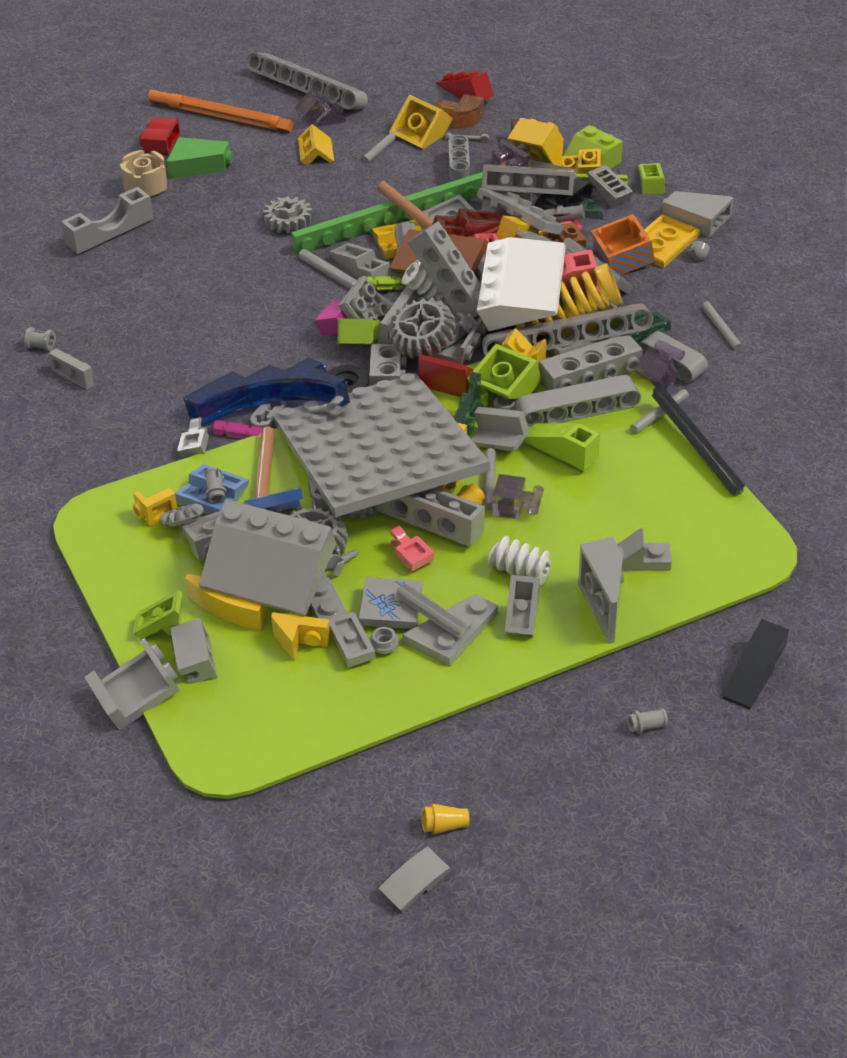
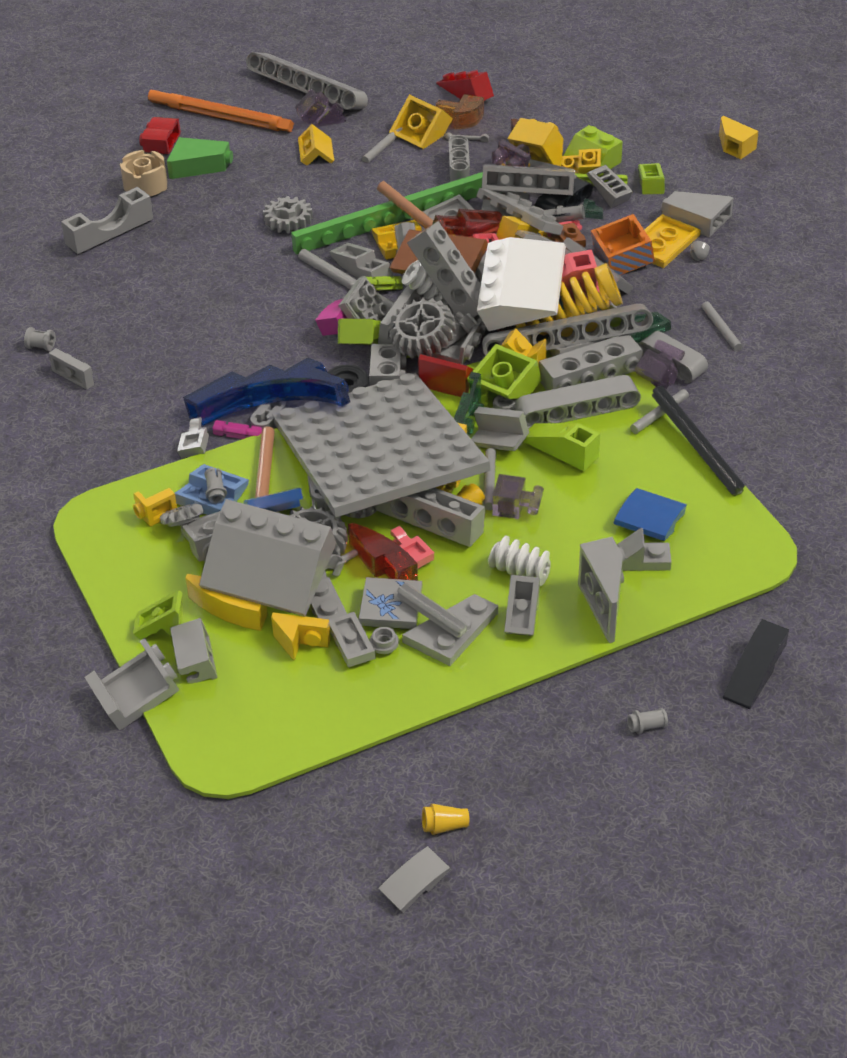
(331, 407): light grey hand -> none
(382, 554): none -> clear red slope
(651, 512): none -> blue slope
(737, 138): none -> yellow slope

